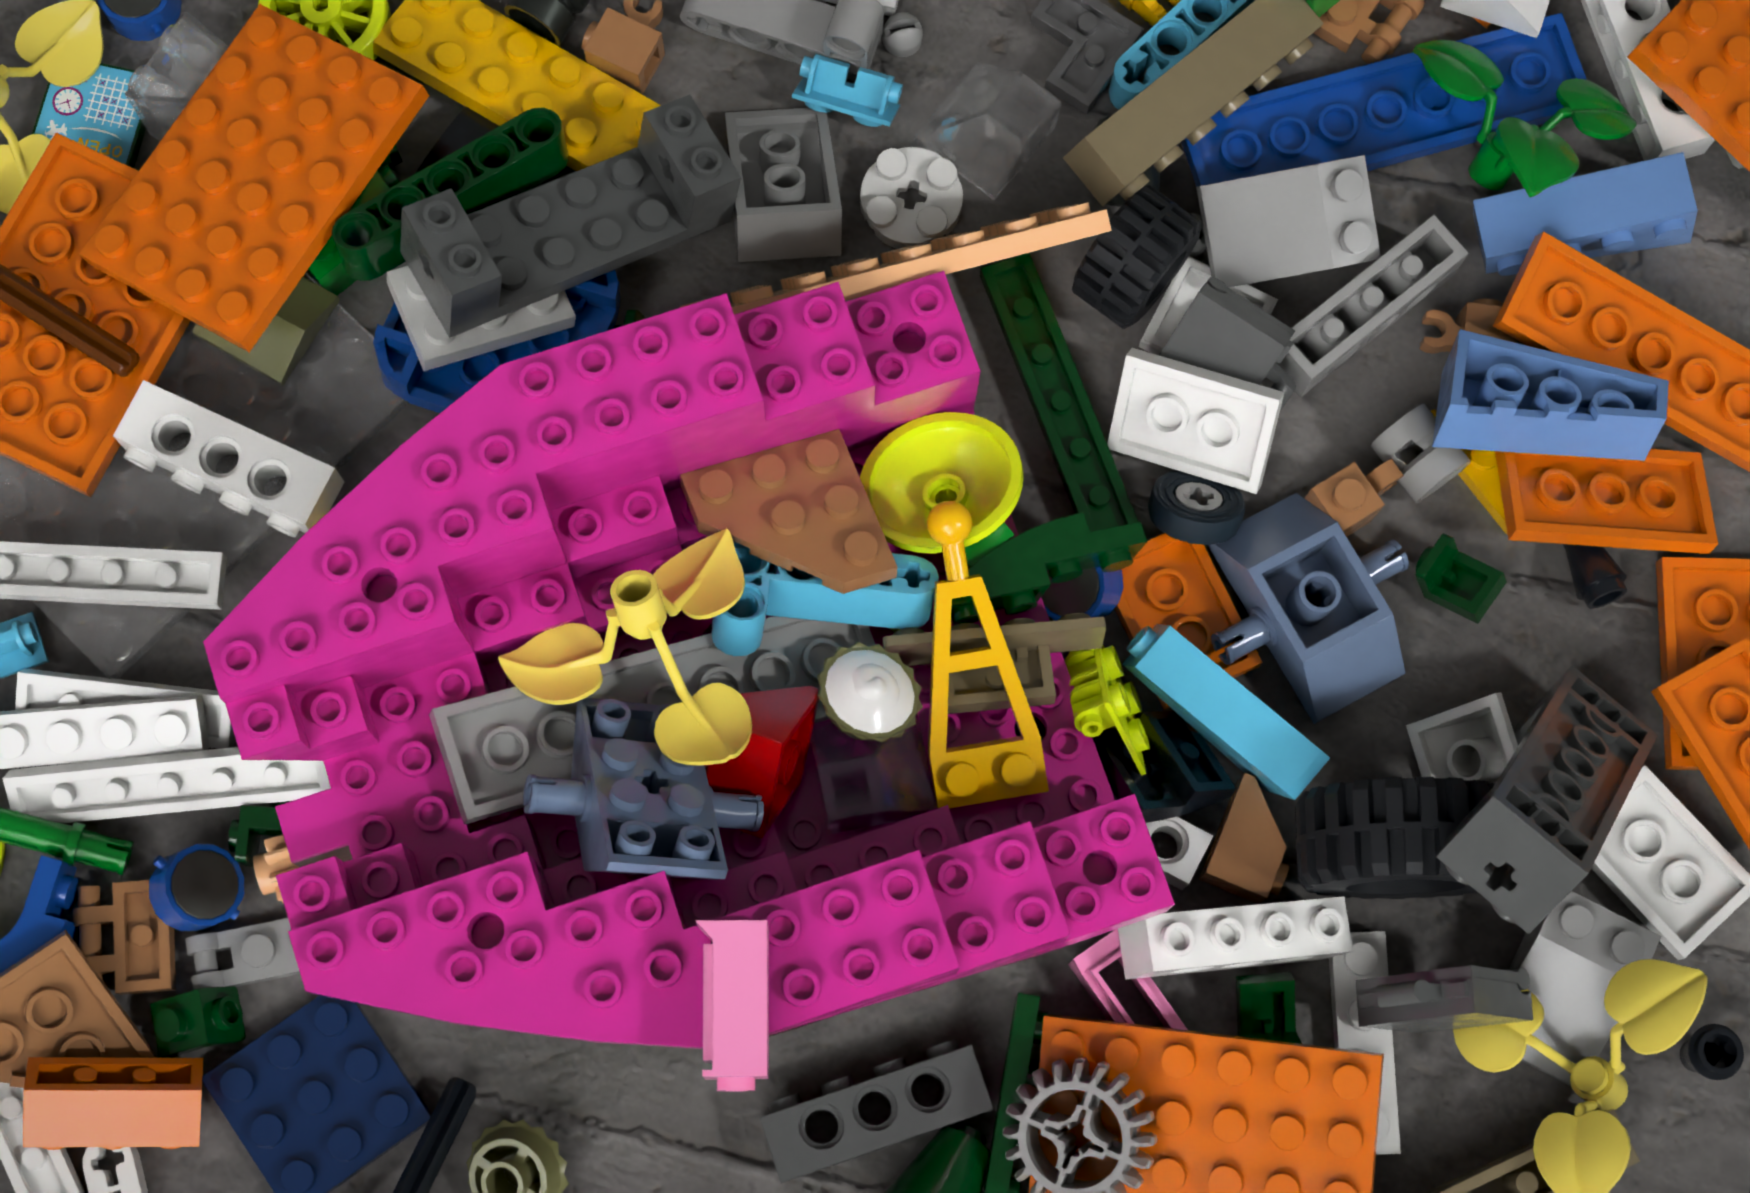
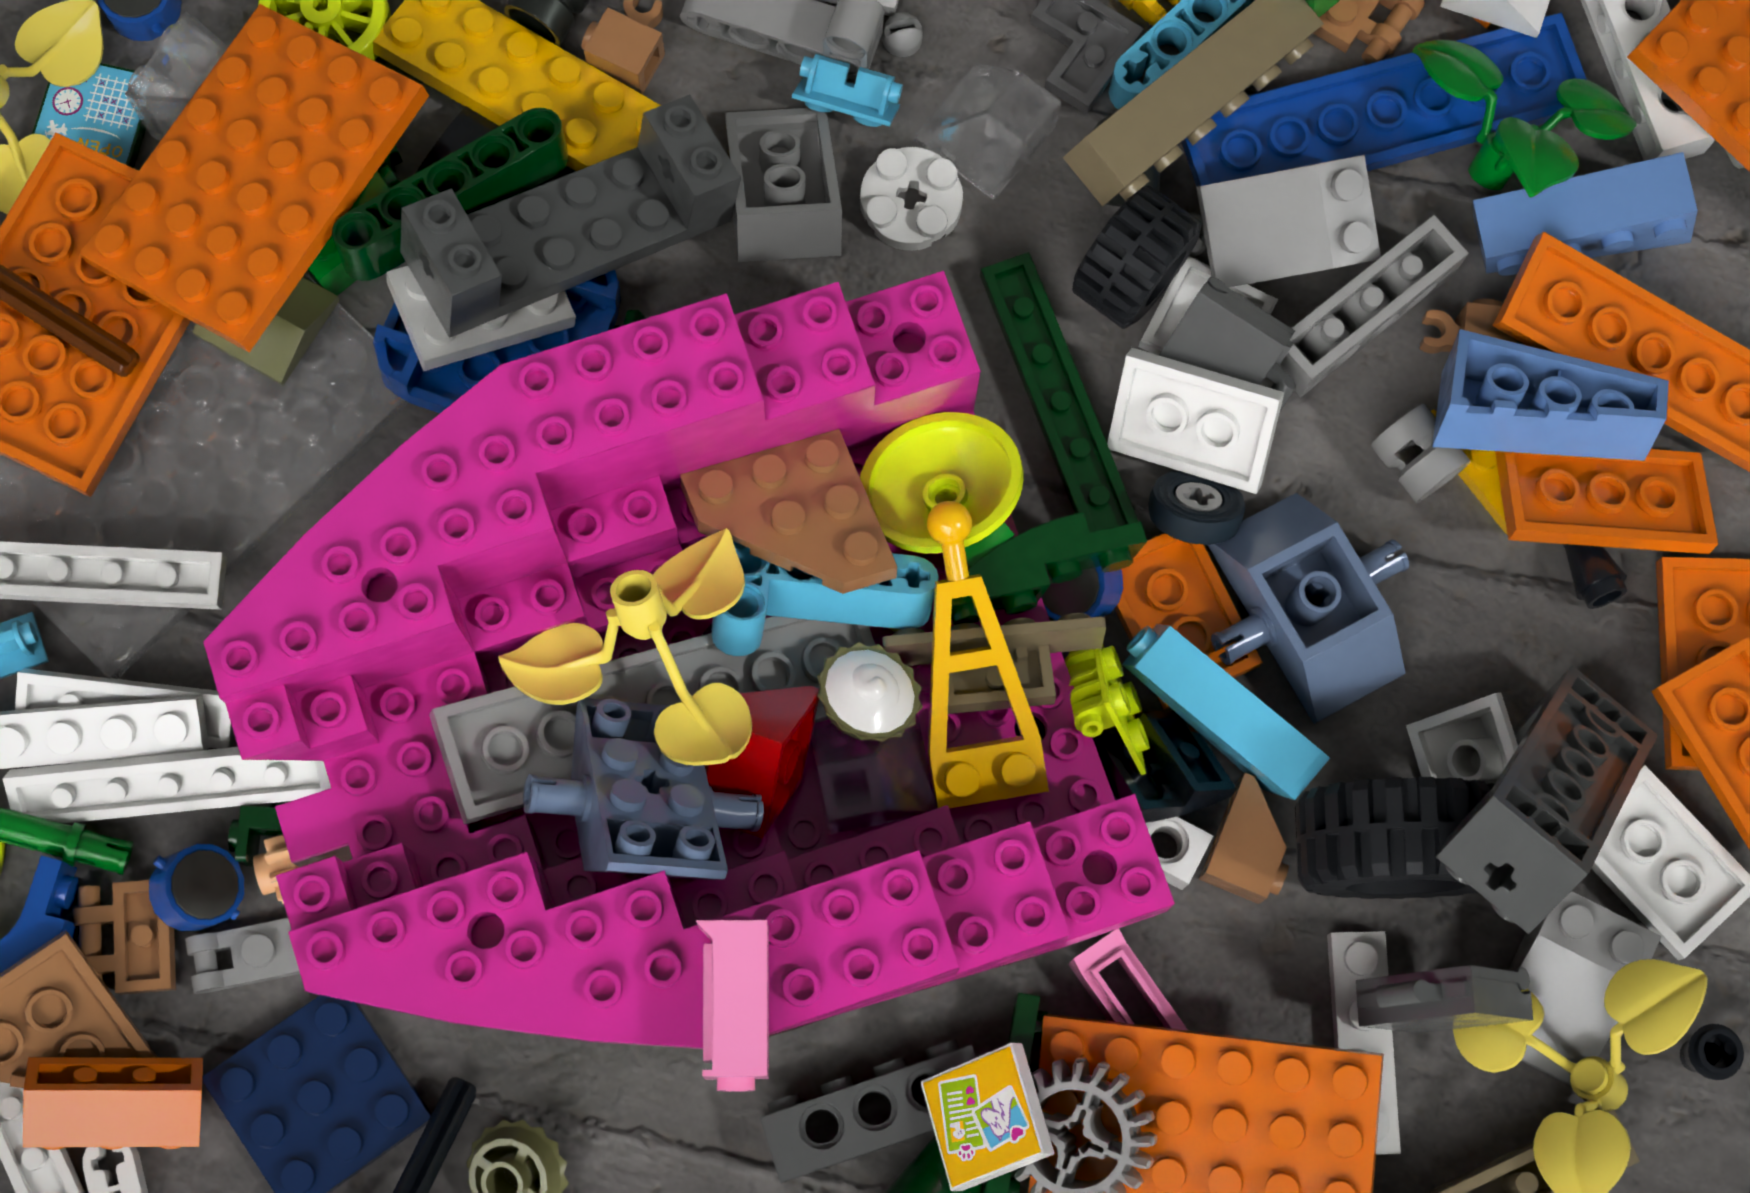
(159, 416): white brick -> none
(197, 1020): dark green bracket -> none
(946, 254): light nougat plate -> none
(987, 1117): none -> tile
(1235, 937): white brick -> none
(1267, 1007): dark green bracket -> none
(1352, 496): medium nougat brick -> none
(1458, 580): dark green bracket -> none

